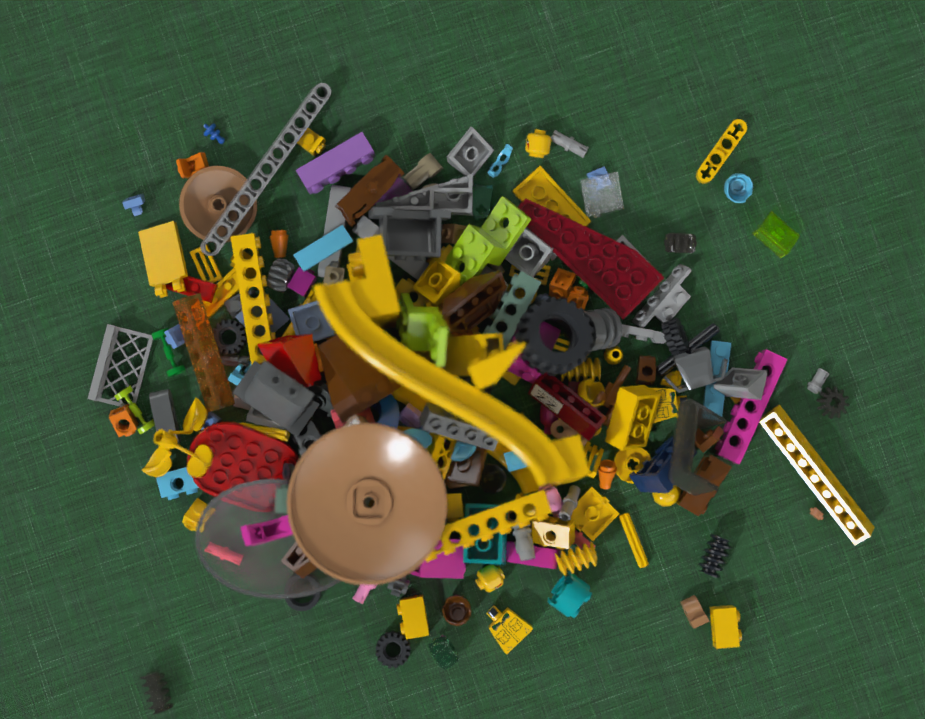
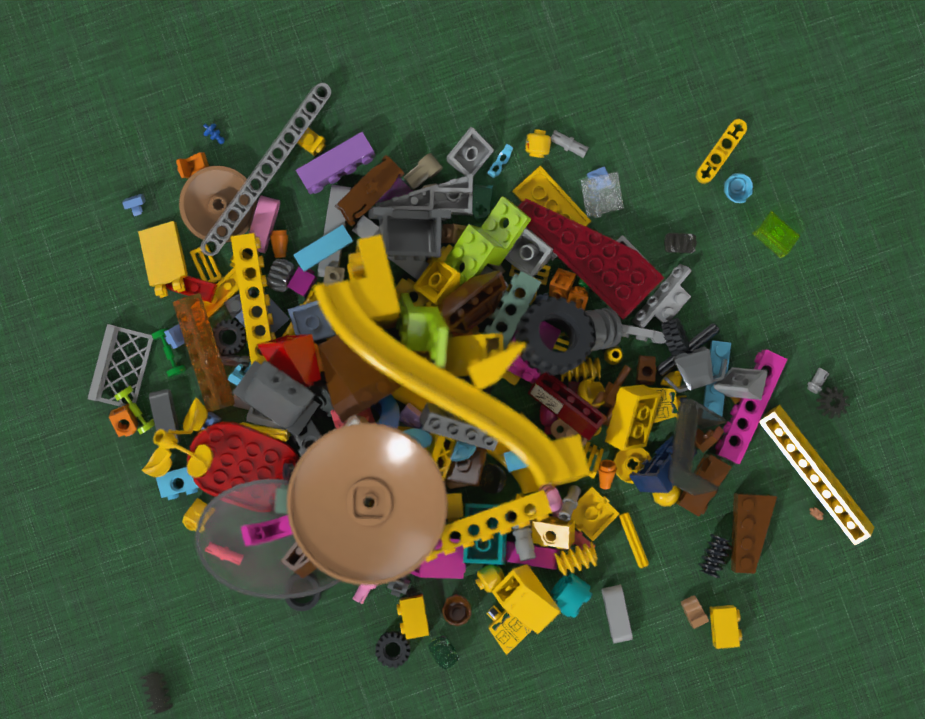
(264, 220): none -> bright pink beam
(526, 598): none -> yellow slope
(617, 614): none -> light grey beam
(749, 529): none -> reddish brown wedge

